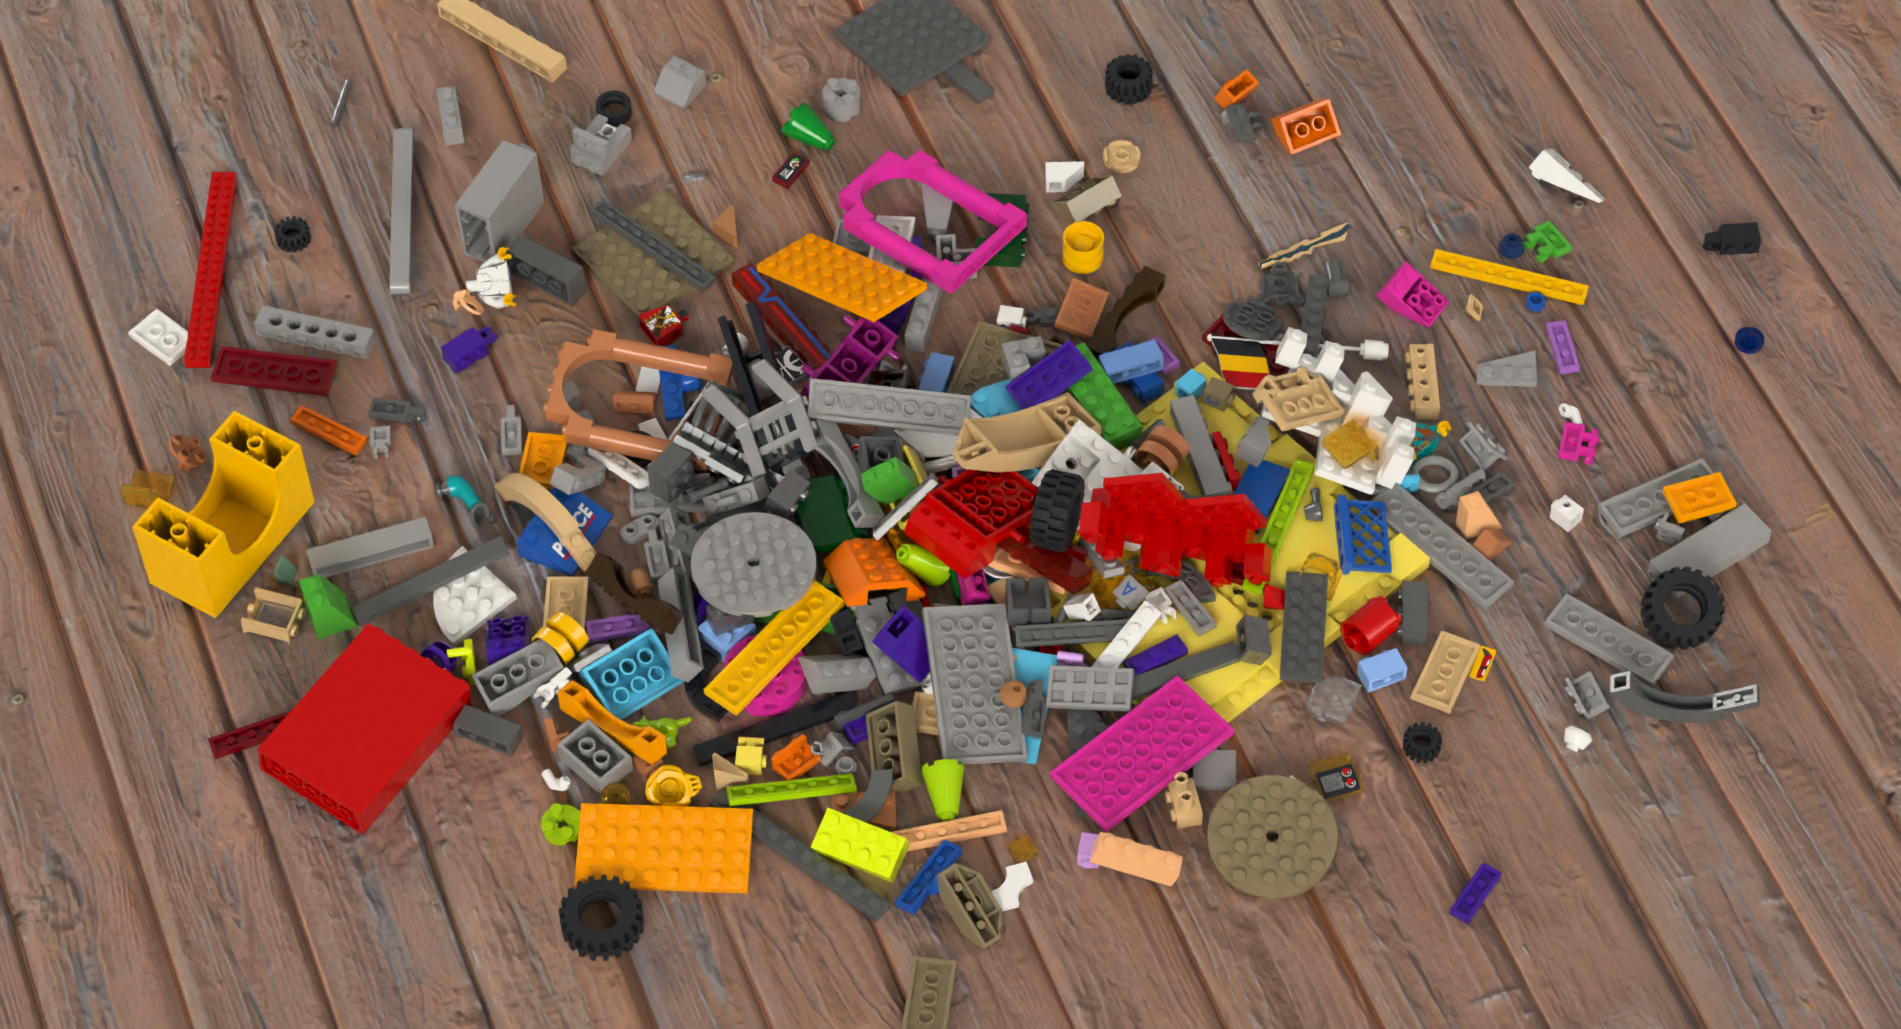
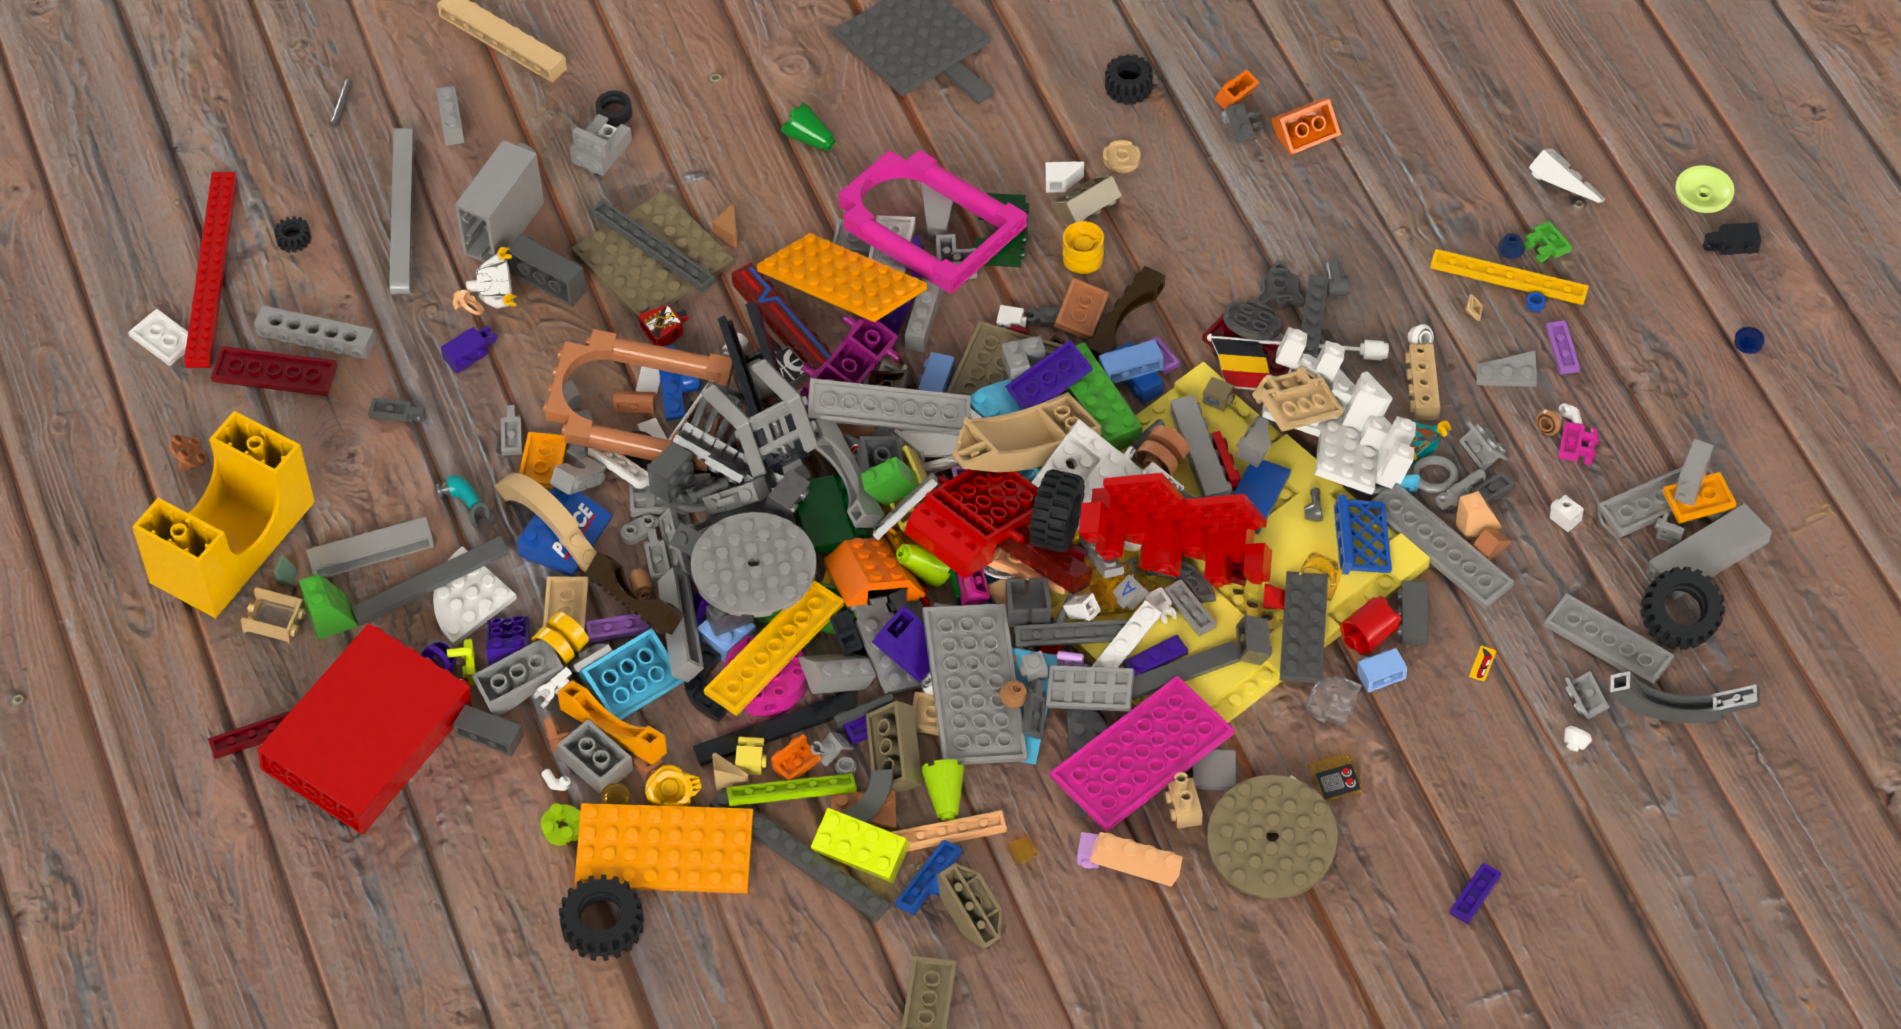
(147, 488): clear yellow bracket -> none
(329, 430): orange plate -> none
(380, 440): light grey plate -> none
(666, 726): lime animal -> none
(680, 82): light grey slope -> none
(790, 170): tile -> none
(841, 99): light grey brick -> none
(1017, 878): white tile -> none
(1034, 667): none -> light grey brick
(1109, 614): dark grey piece -> none
(1190, 384): medium azure brick -> none
(1284, 514): lime plate -> none
(1306, 246): tan sword -> none
(1350, 444): clear yellow bracket -> none
(1412, 296): dark pink slope -> none
(1420, 335): none -> white cone
(1427, 733): black tyre -> none
(1445, 672): tan plate -> none
(1549, 421): none -> medium nougat cone
(1693, 472): none -> light grey brick
(1704, 189): none -> yellowish green dish

